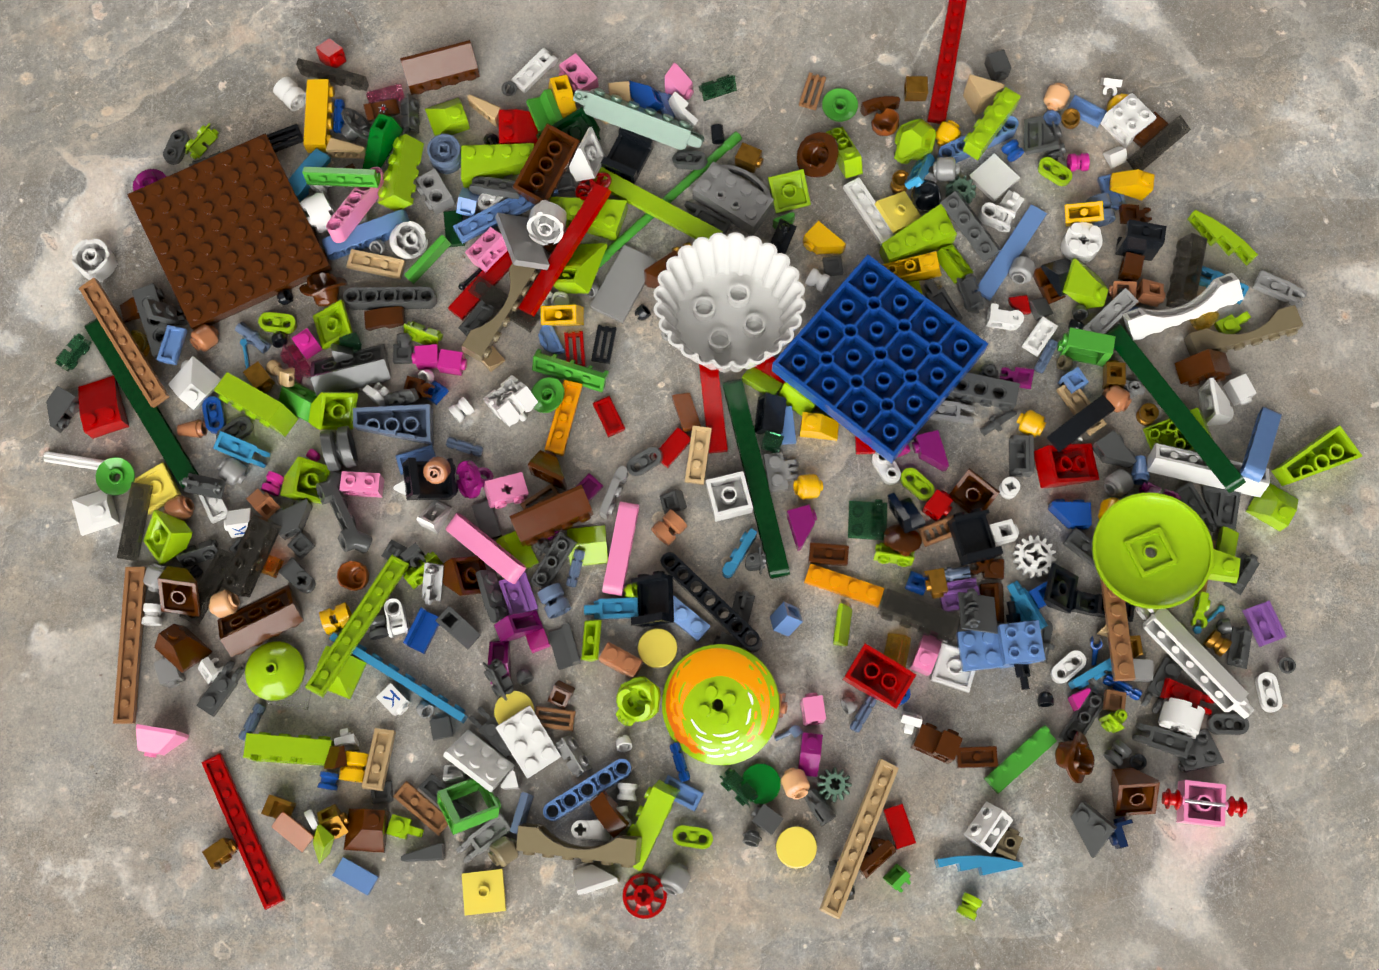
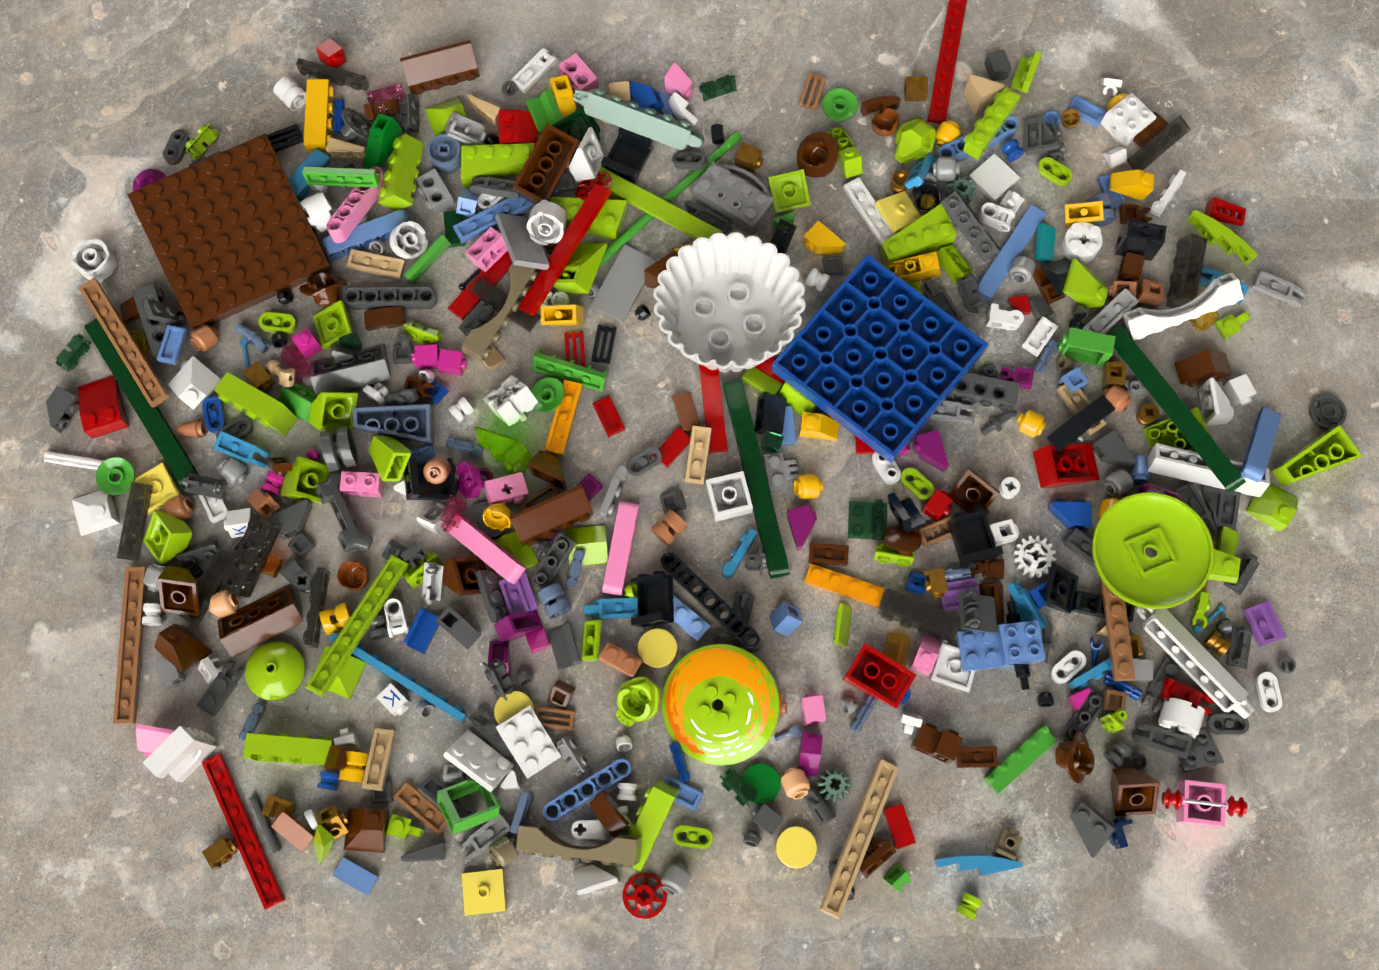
(181, 753): none -> white arch
(265, 824): none -> dark grey bar
(279, 465): none -> reddish brown plate
(317, 600): none -> clear smoke plate
(389, 457): none -> lime slope
(441, 728): dark grey tile -> none
(452, 513): none -> clear pink hinge
(465, 129): none -> light grey hinge
(497, 516): none -> yellow hair
(504, 449): none -> clear neon green slope
(550, 340): medium blue tile -> none
(927, 201): none -> clear yellow hinge
(988, 827): white brick -> none
(1021, 456): dark grey hinge -> none
(1025, 72): none -> lime bracket
(1045, 243): none -> teal tile
(1056, 96): light nougat head -> none
(1078, 162): dark pink wheel -> none
(1167, 194): none -> white hinge
(1214, 207): none -> red slope
(1282, 322): dark tan arch -> none
(1327, 412): none -> dark grey wheel

